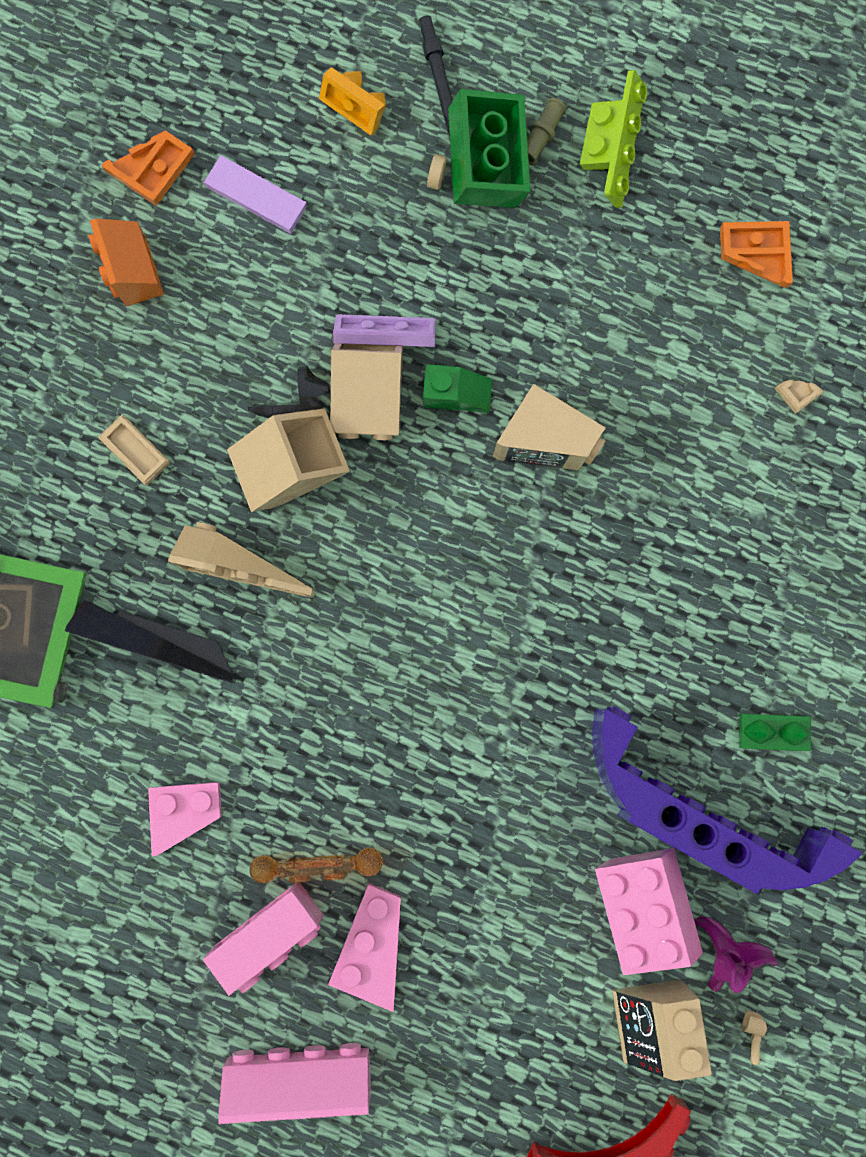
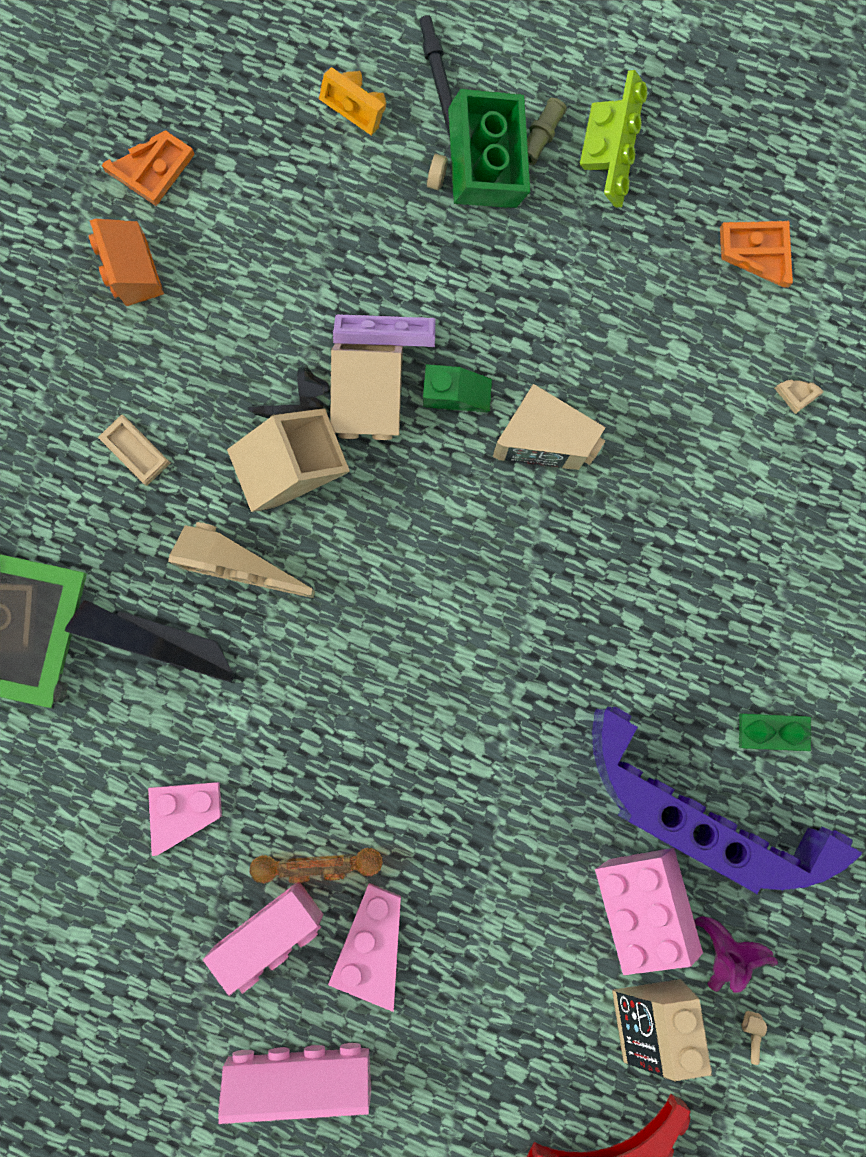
(255, 194): lavender tile -> none

